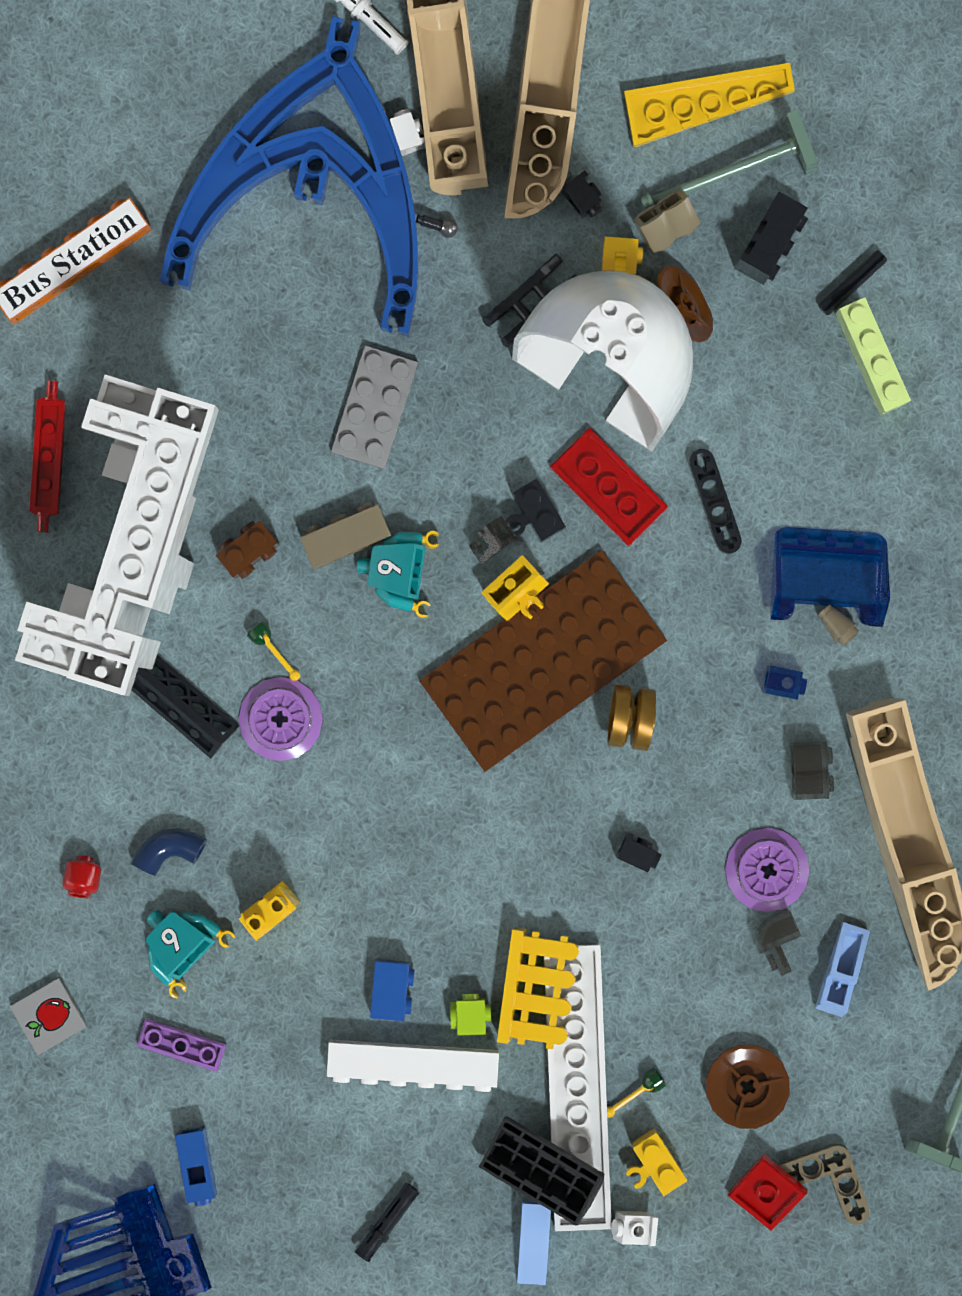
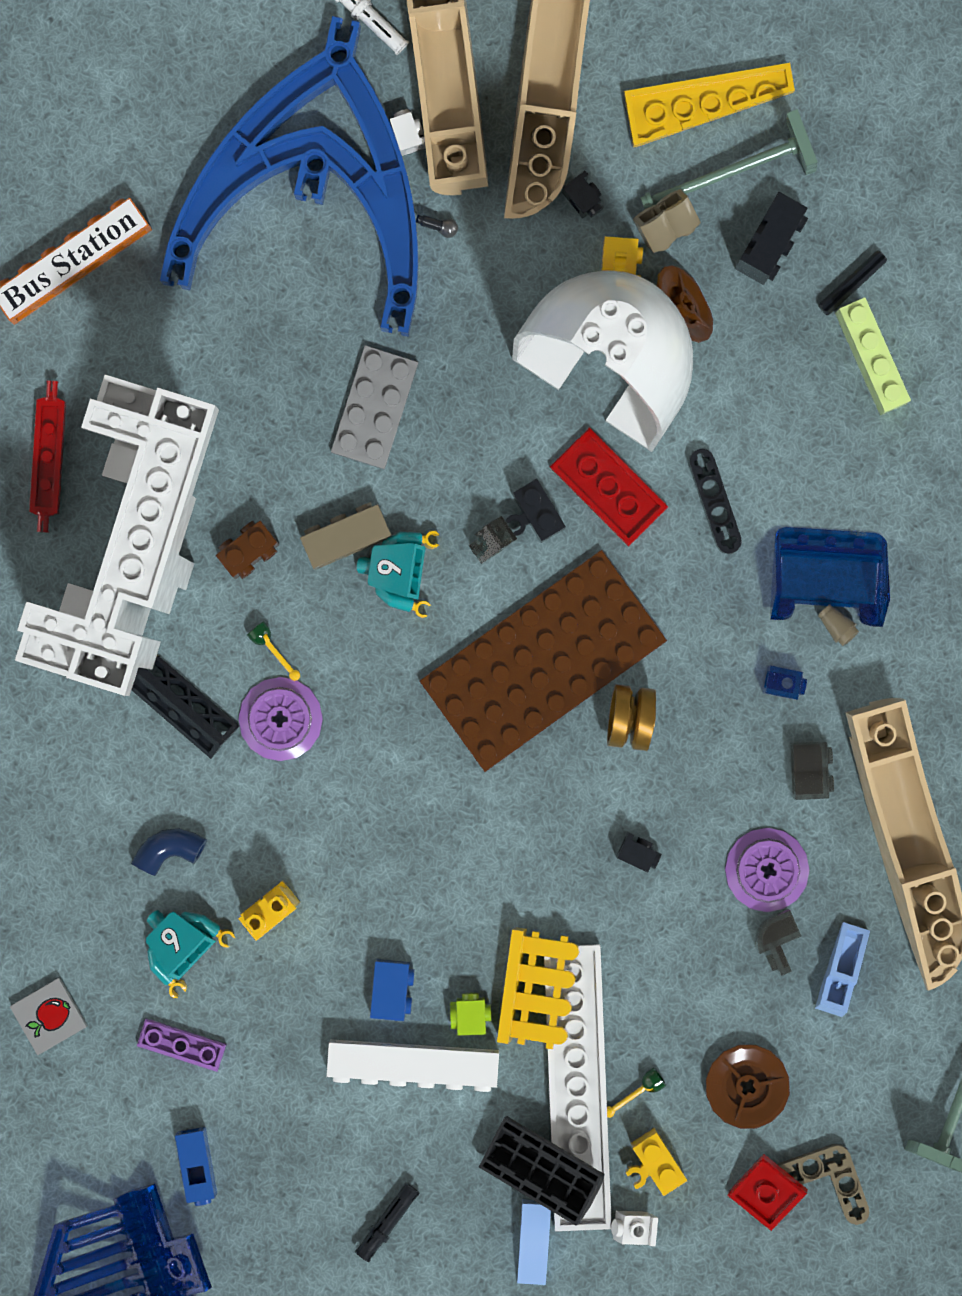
(81, 877): red head -> none
(514, 300): black piece -> none
(516, 589): yellow brick -> none

